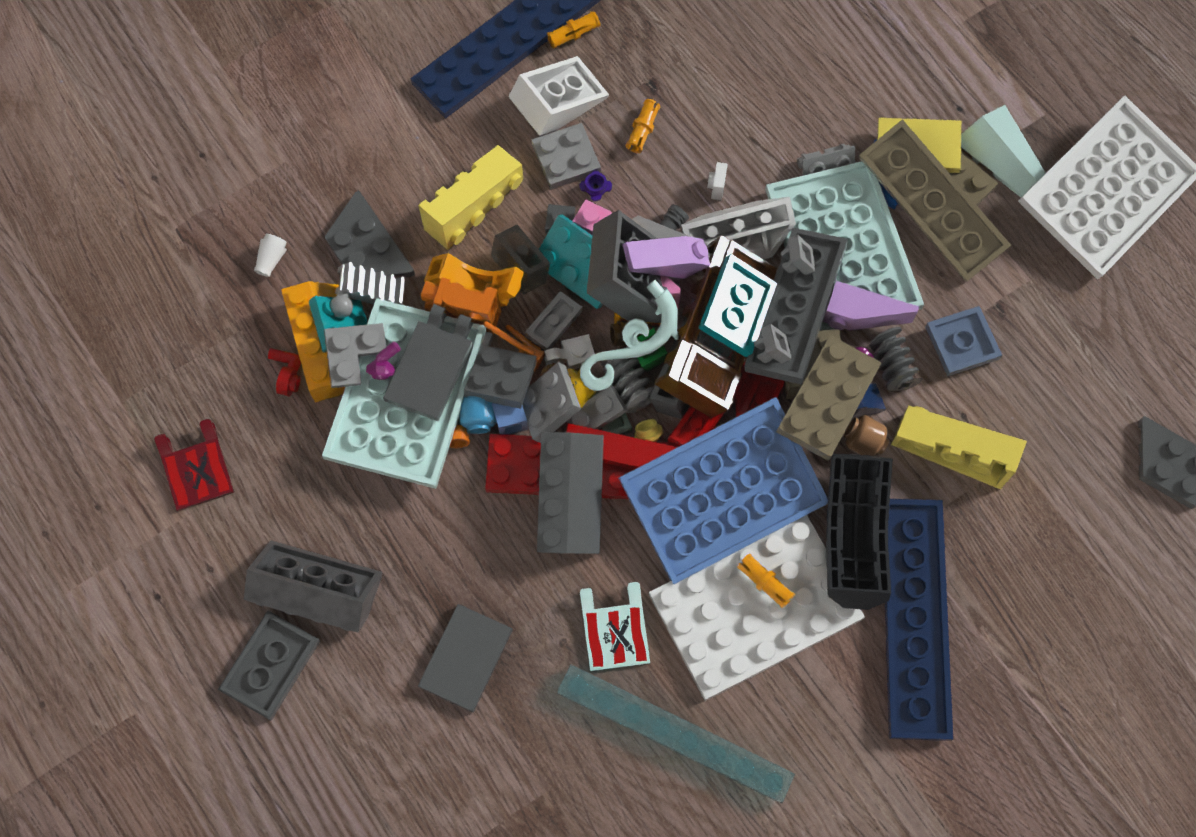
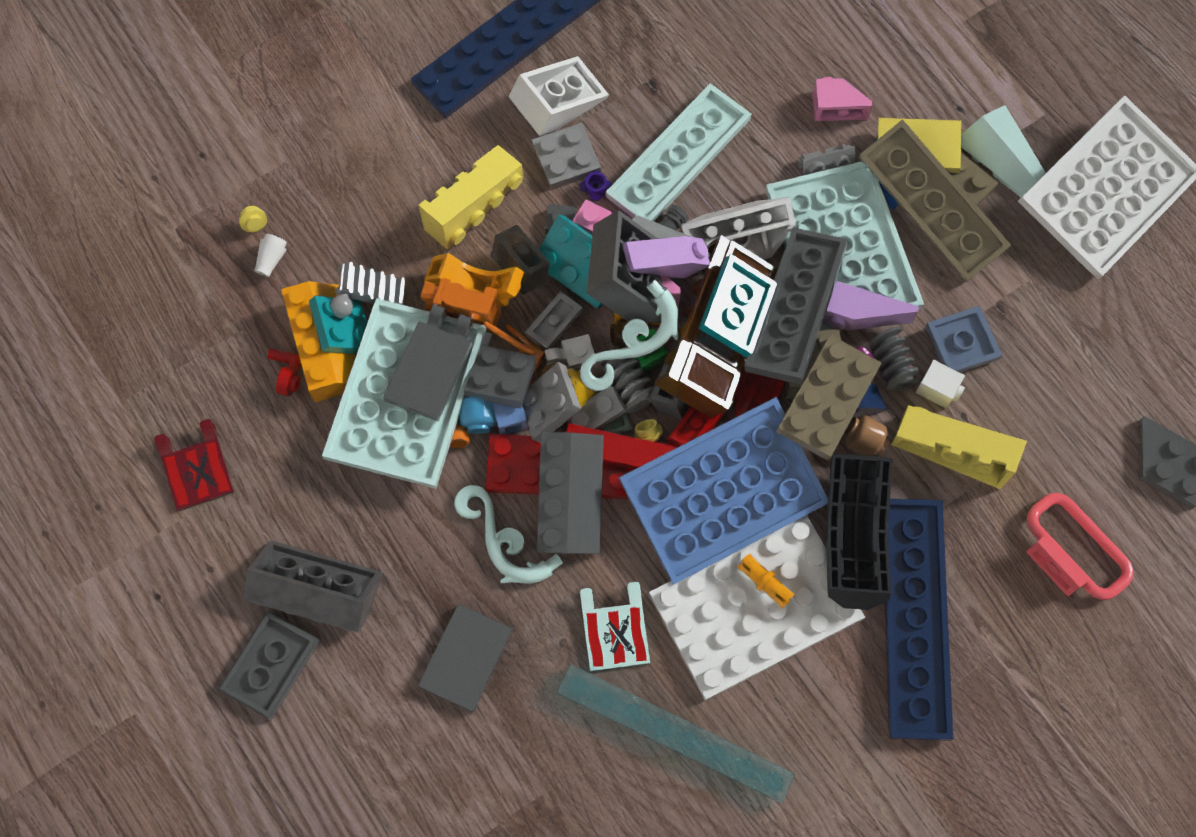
(252, 219): none -> light yellow plate
(344, 348): light grey plate -> none
(364, 241): dark grey wing -> none
(380, 367): magenta plate -> none
(515, 574): none -> light aqua plant
(573, 29): light orange pin -> none
(643, 126): light orange pin -> none
(678, 155): none -> light aqua plate
(717, 181): white plate -> none
(775, 345): light grey tile -> none
(799, 256): light grey tile -> none
(839, 101): none -> bright pink slope
(941, 384): none -> white brick
(1060, 565): none -> coral bar

